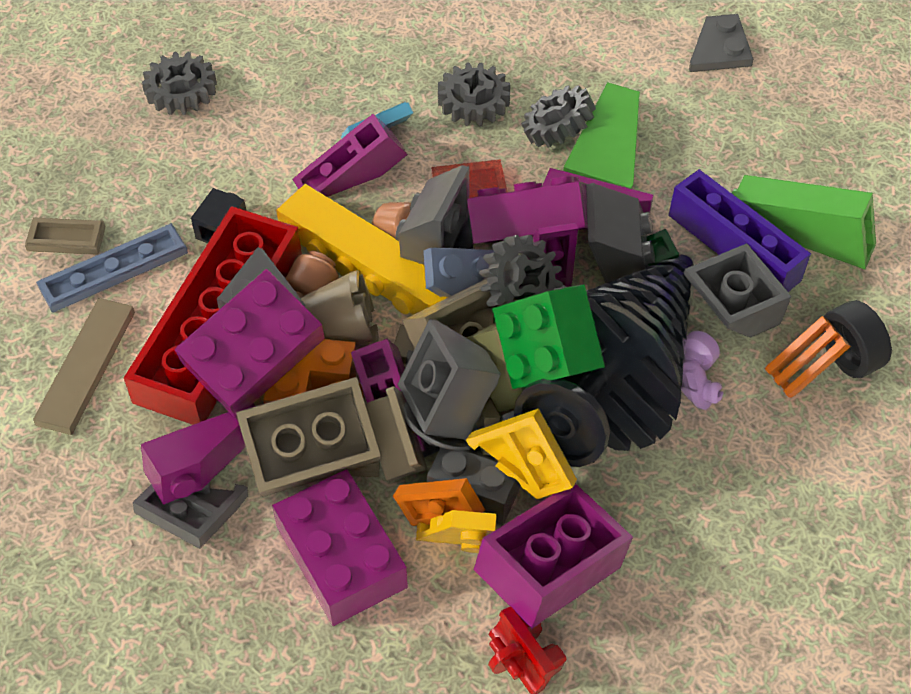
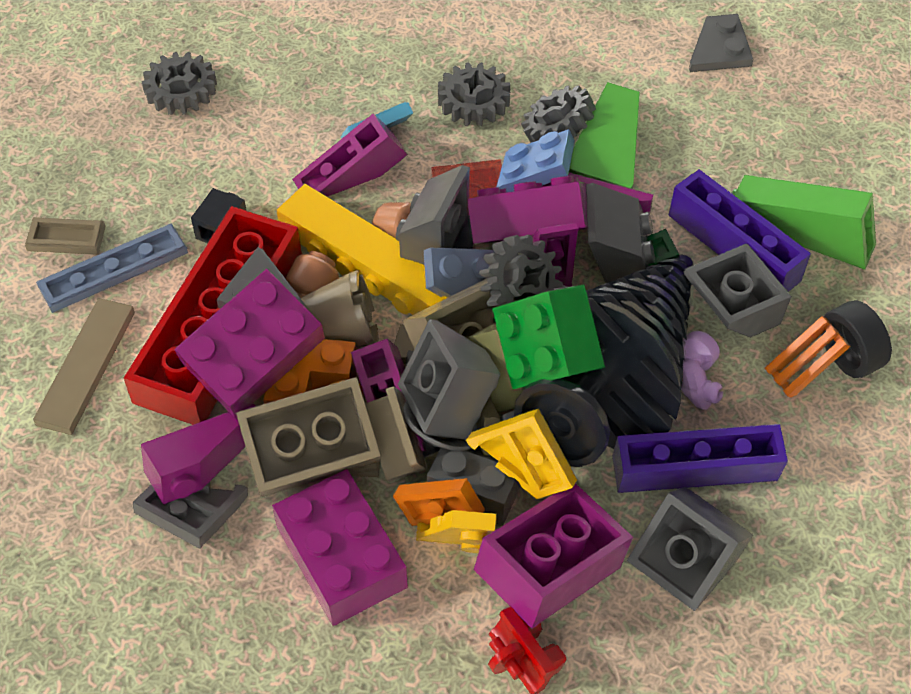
(537, 161): none -> medium blue plate
(689, 547): none -> dark grey slope
(699, 458): none -> dark purple brick

